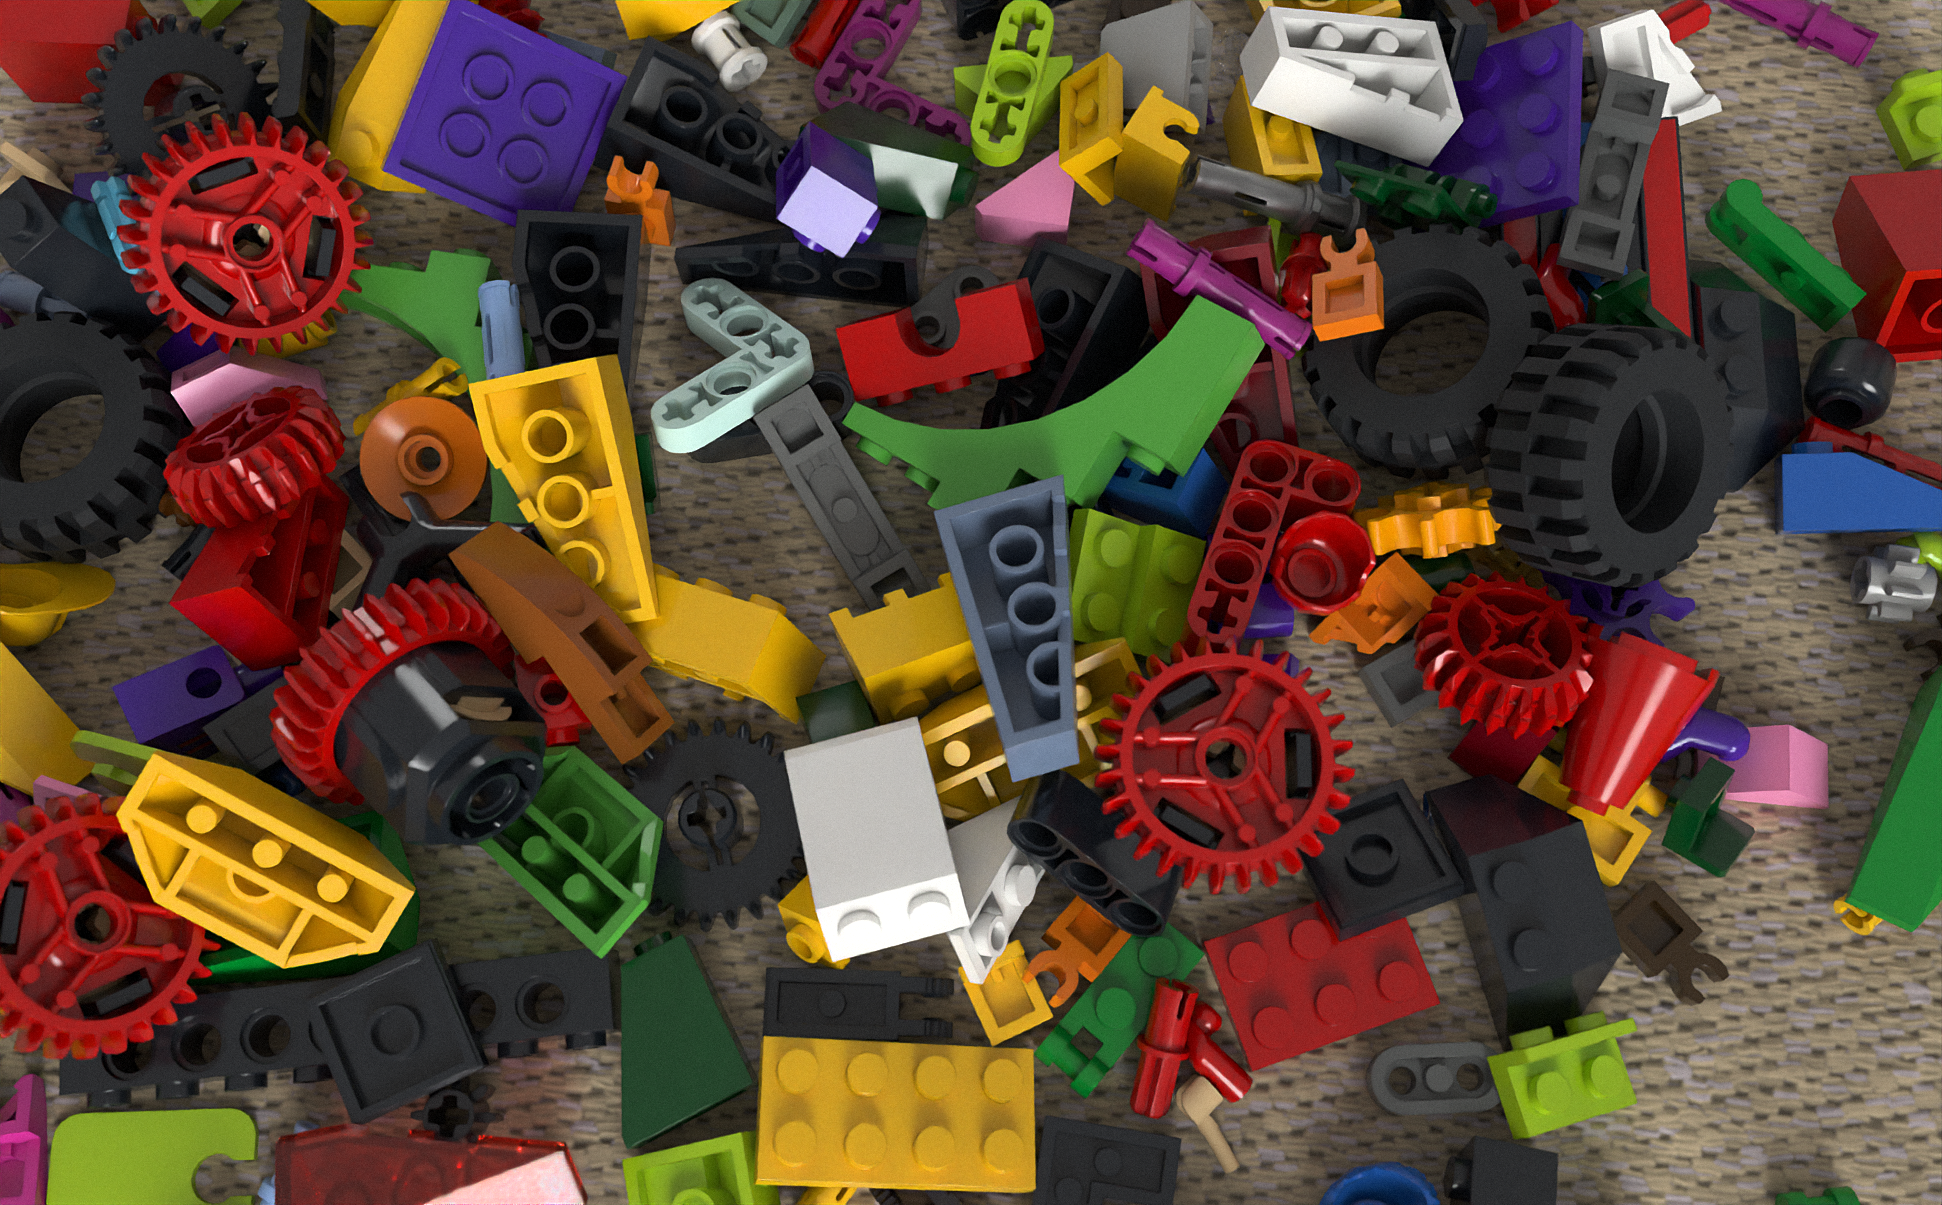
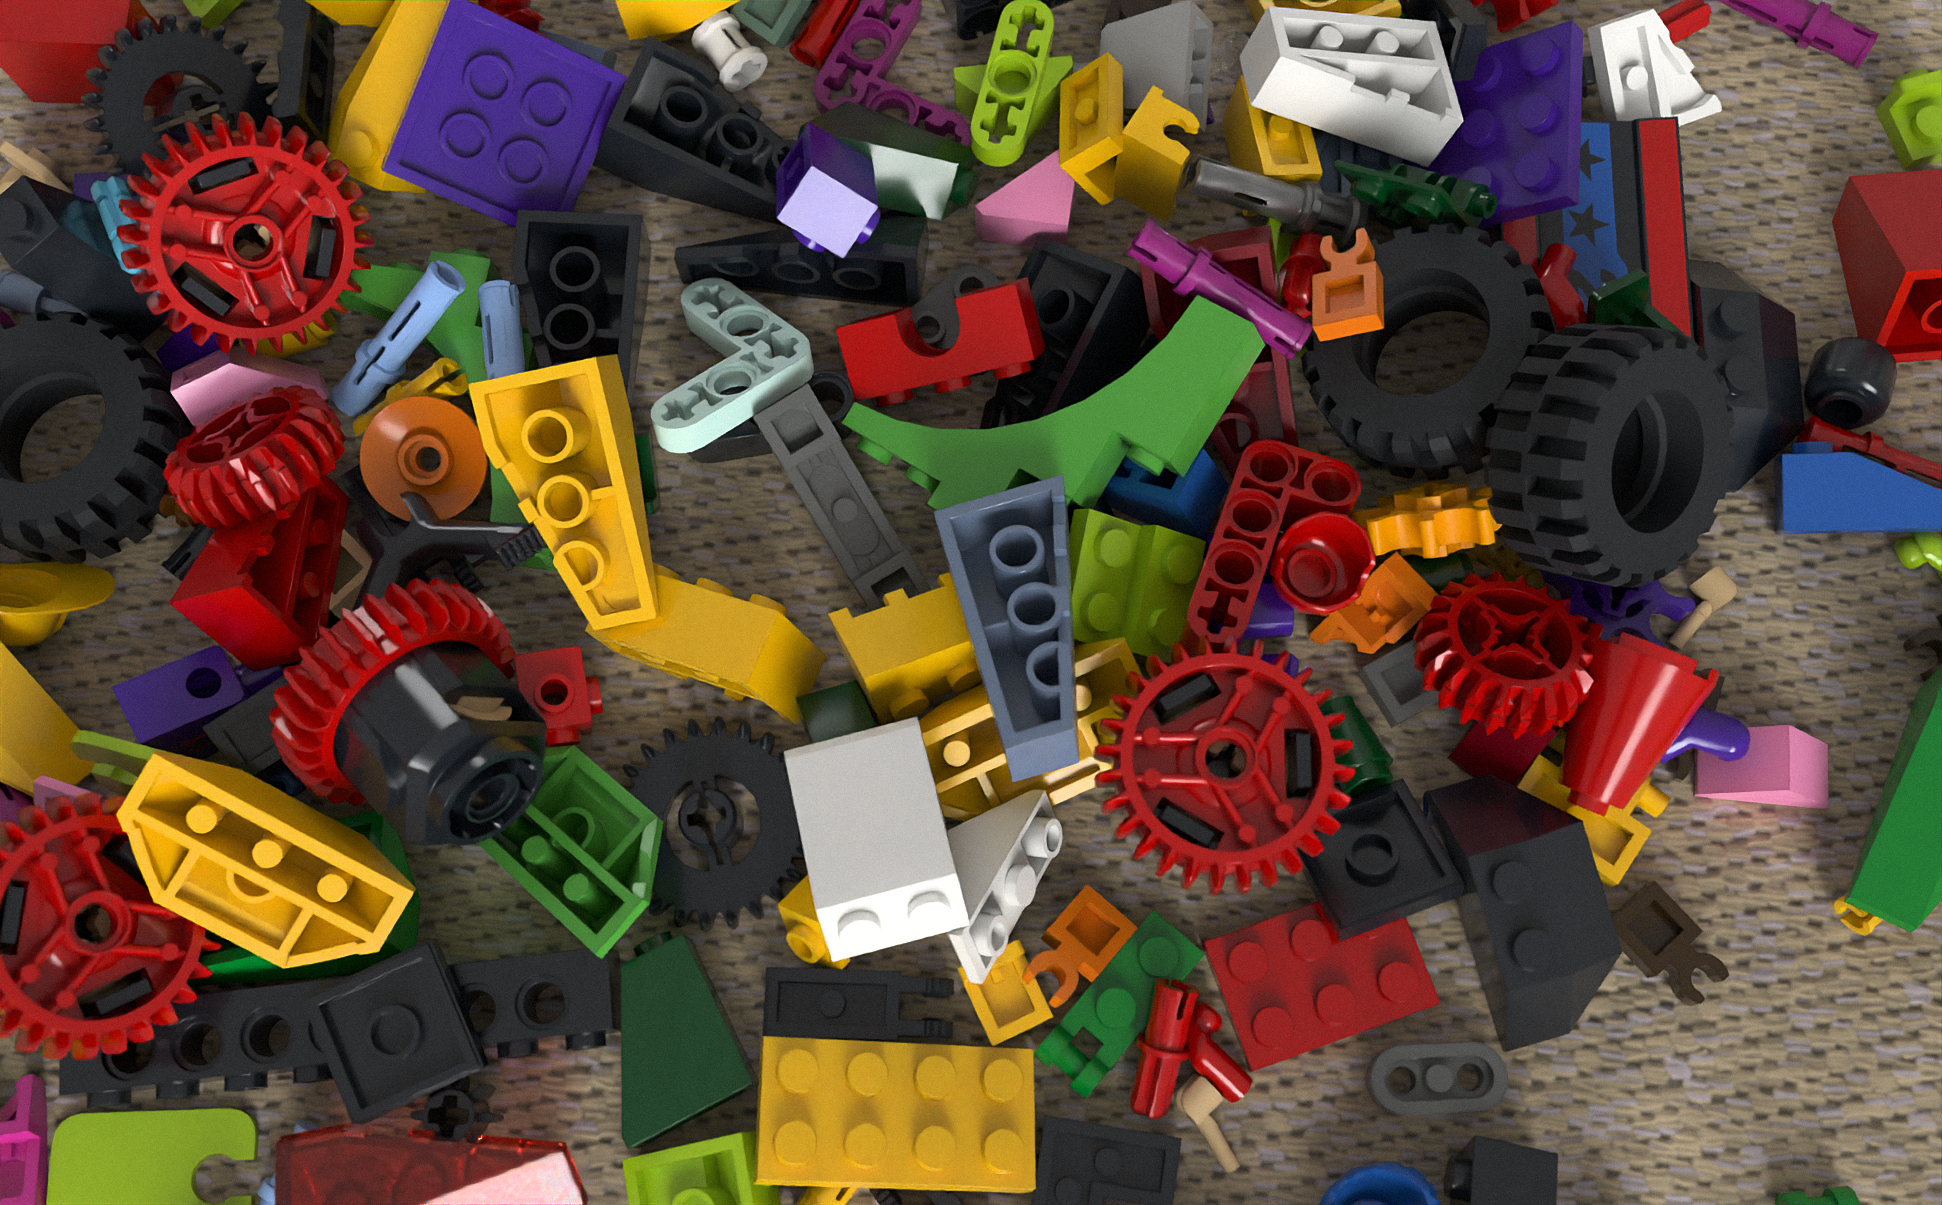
(383, 358): none -> light blue pin
(560, 617): dark orange slope -> none
(637, 196): orange plate -> none
(1071, 839): black beam -> none
(1368, 753): none -> dark green cone
(1565, 1077): lime bracket -> none
(1612, 169): dark grey slope -> none
(1699, 826): dark green bracket -> none
(1713, 591): none -> tan hand
(1782, 255): green plate -> none
(1893, 583): light grey gear -> none

